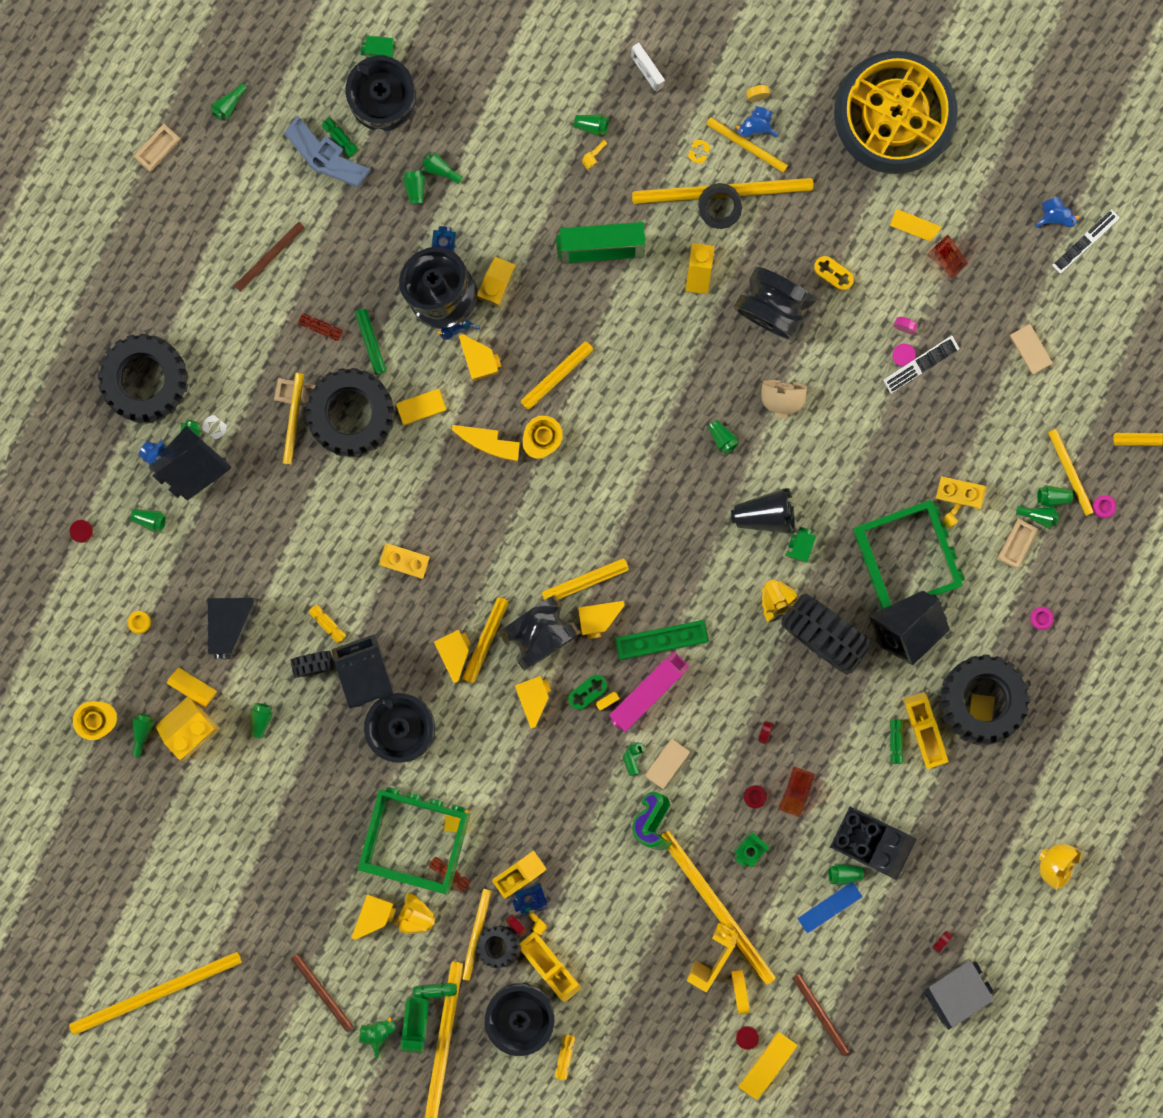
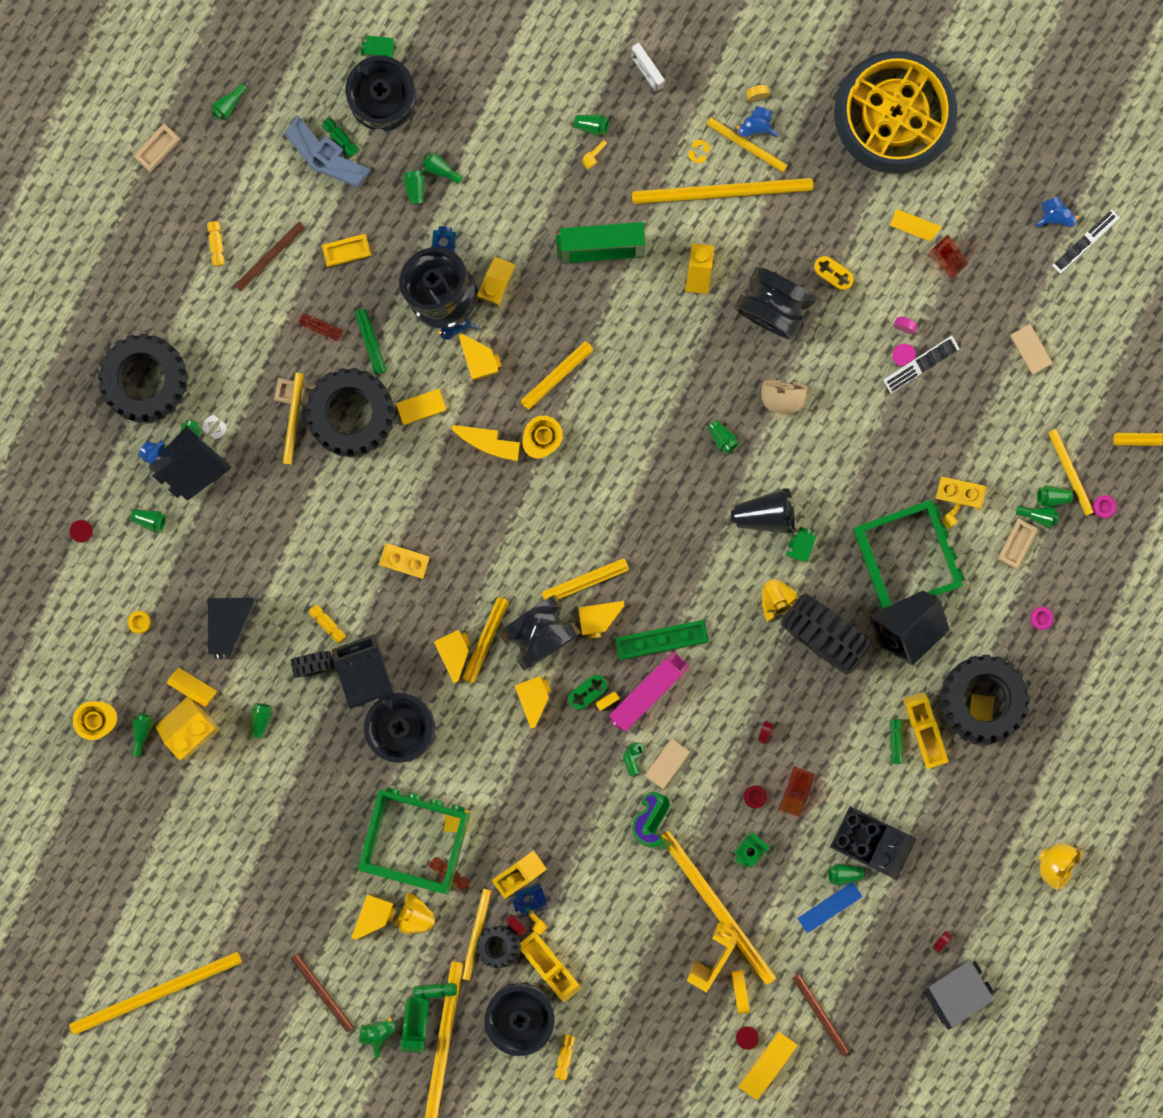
(215, 242): none -> yellow axle
(346, 250): none -> yellow tile
(725, 222): black tyre -> none

